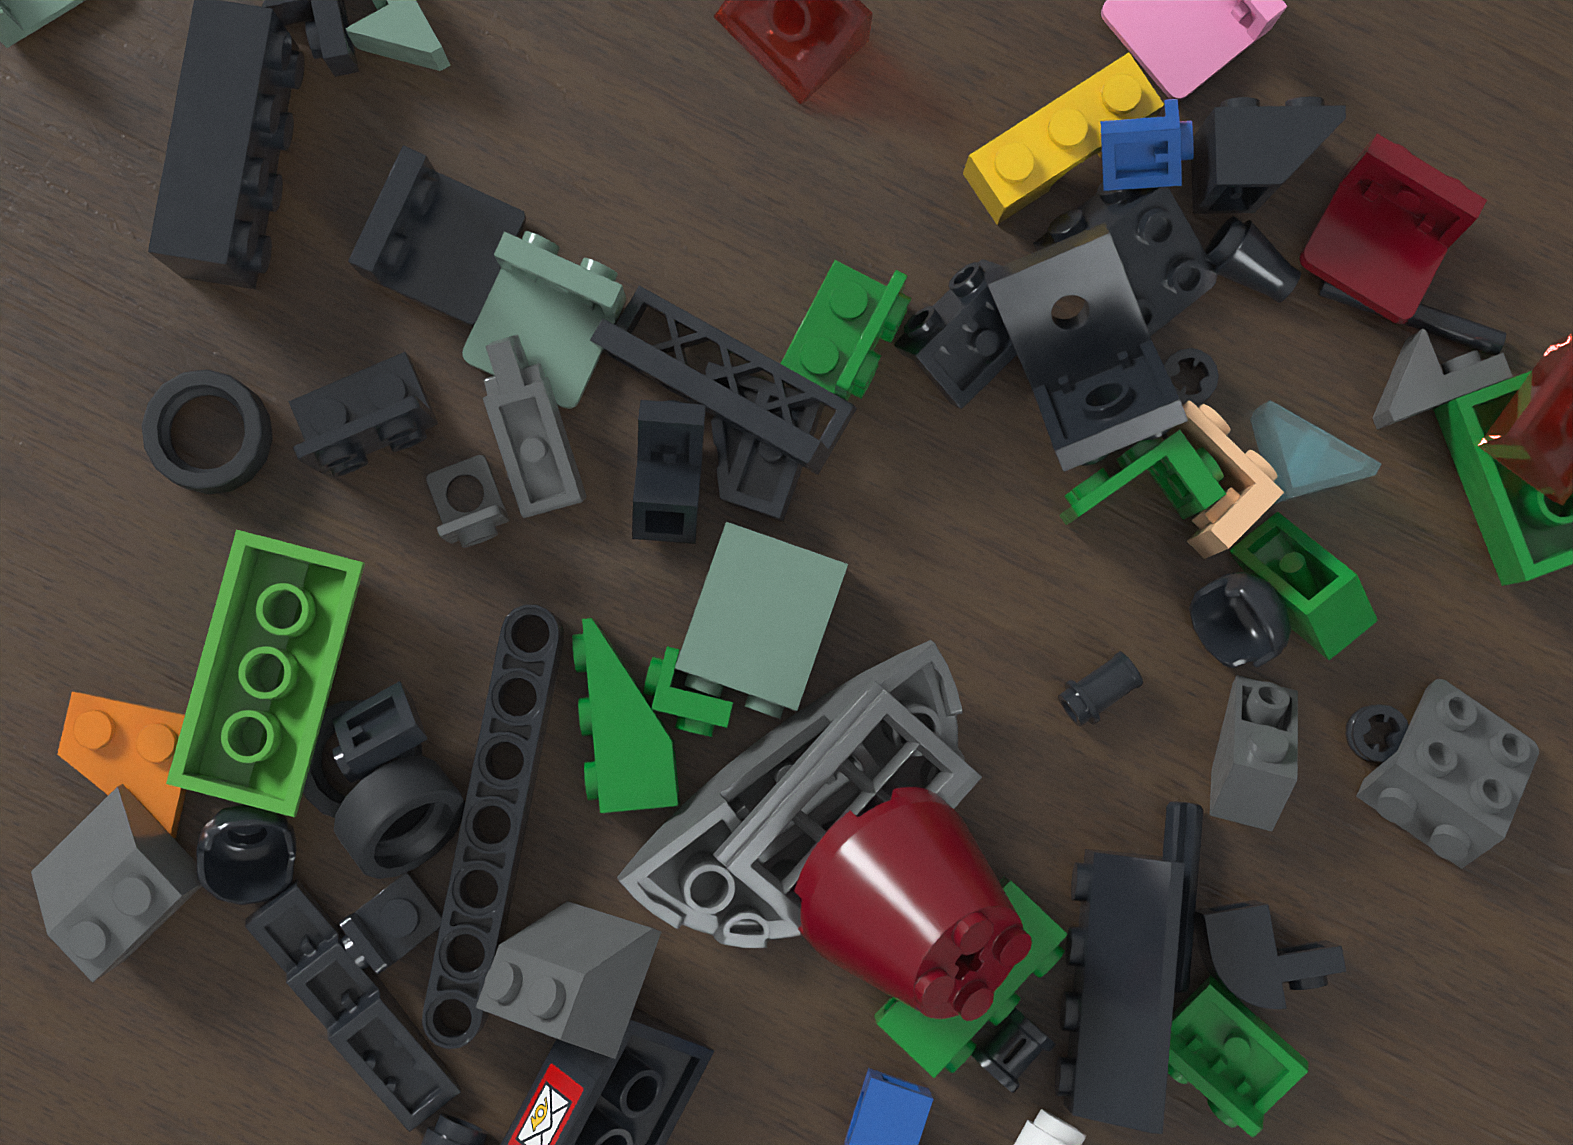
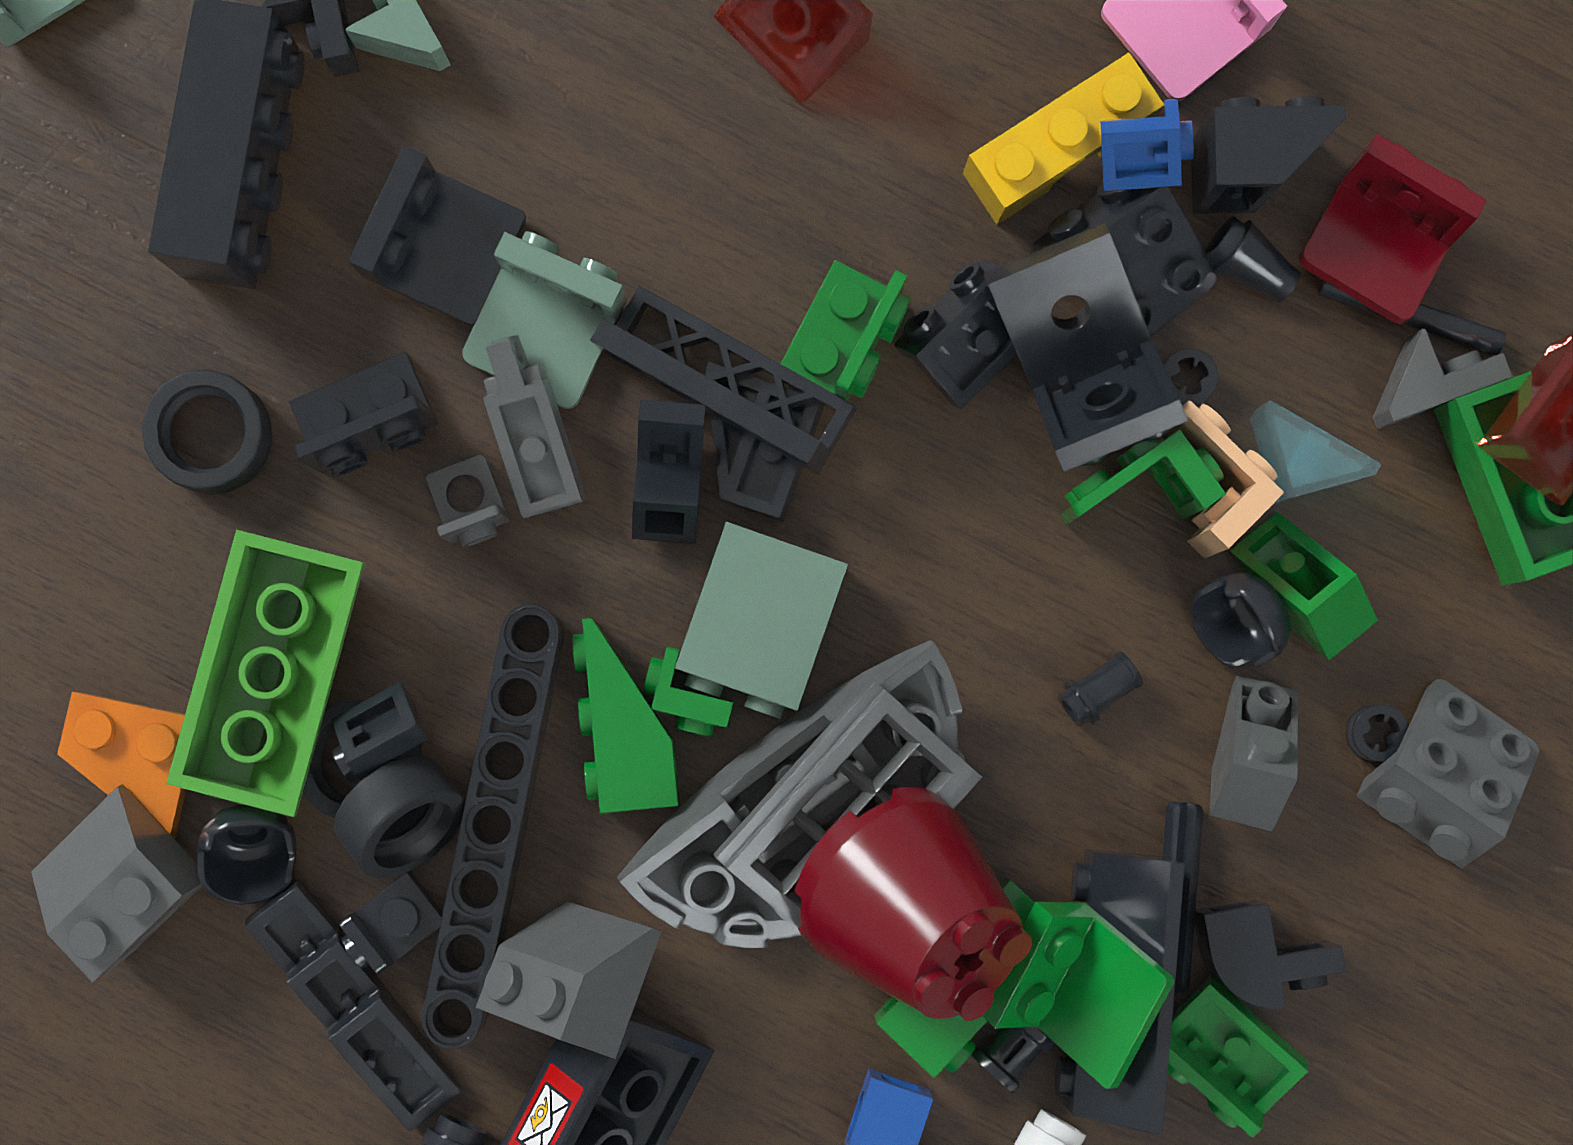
(1083, 989): none -> green bracket

